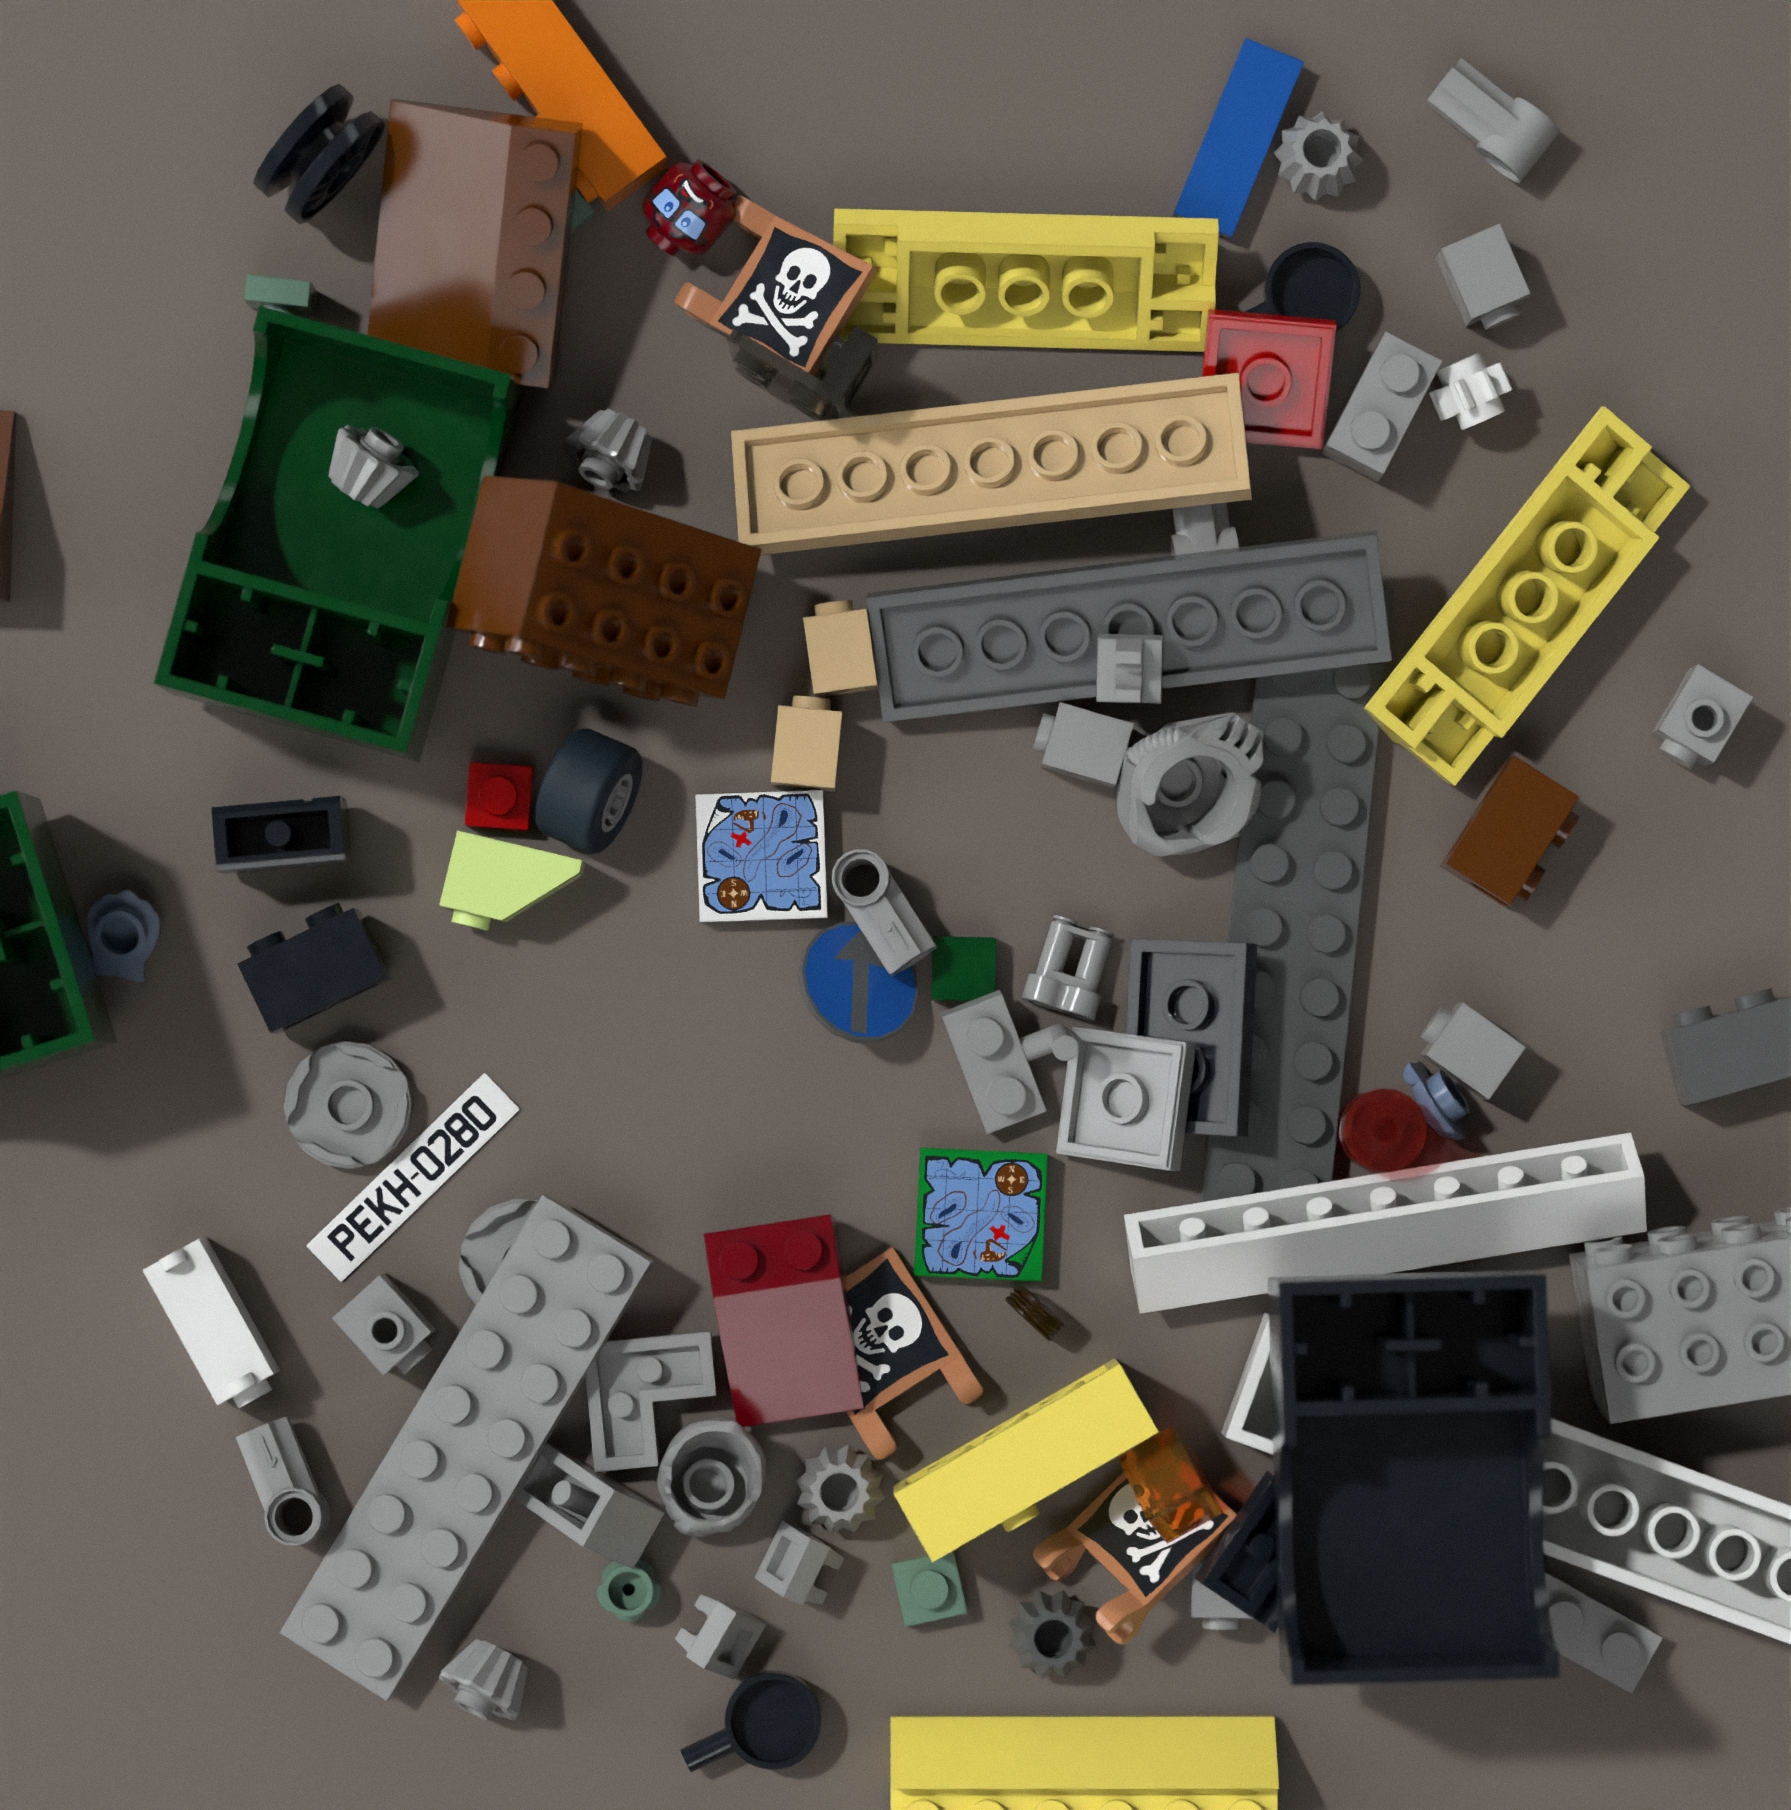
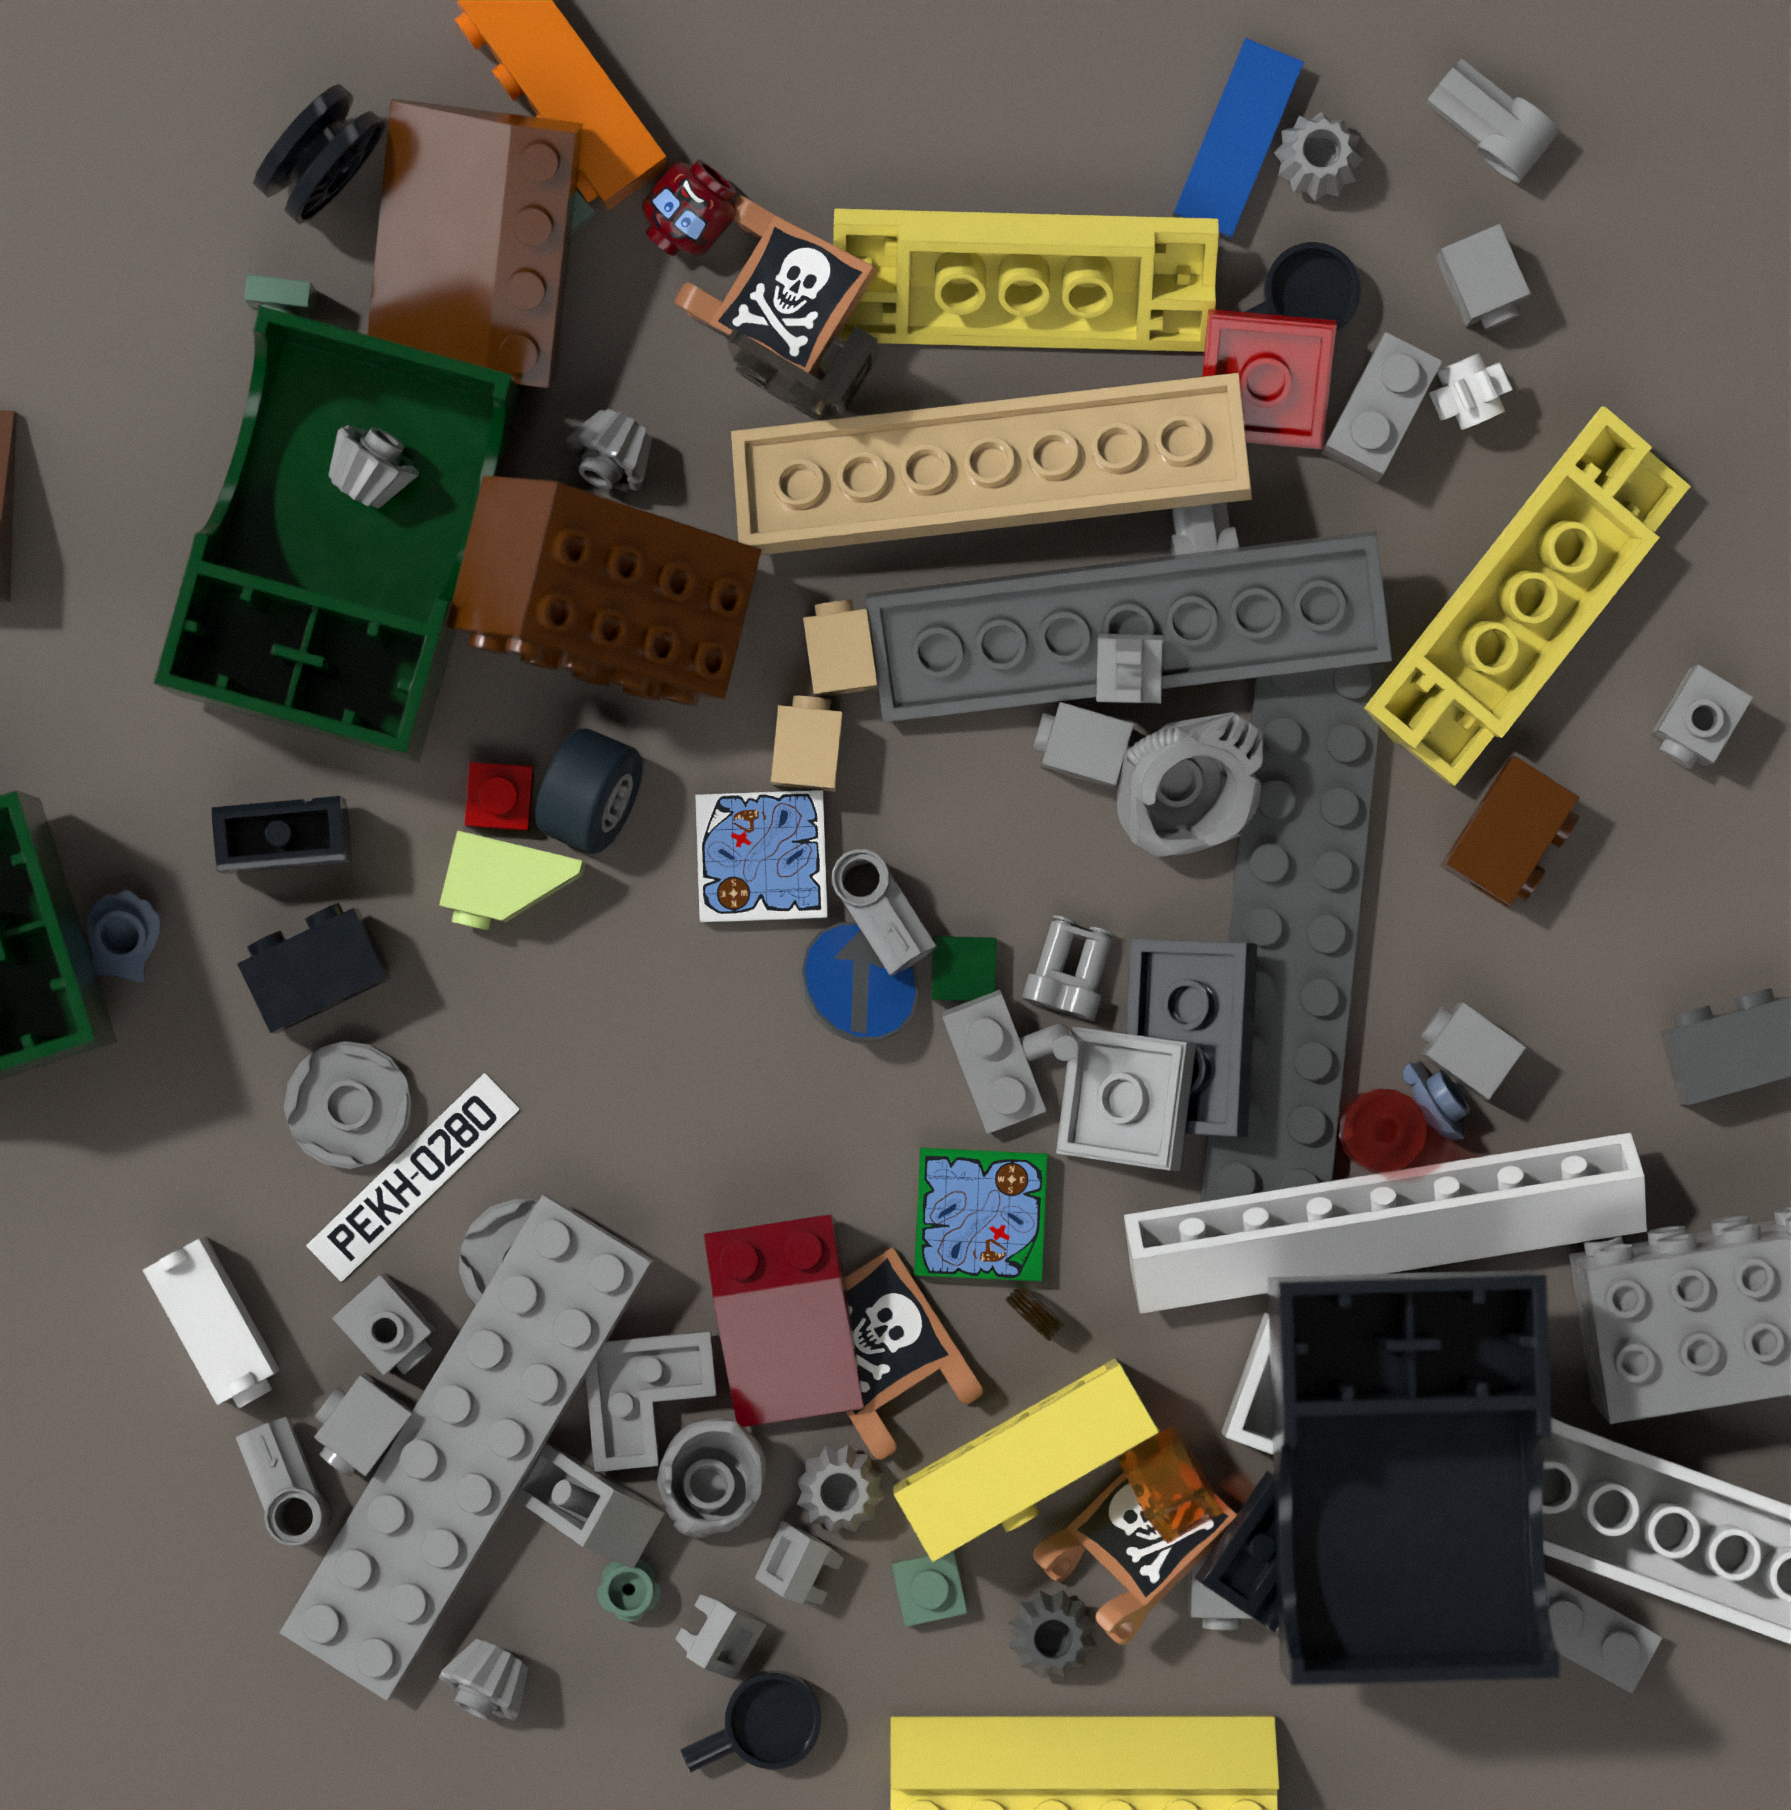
(360, 1425): none -> light grey brick

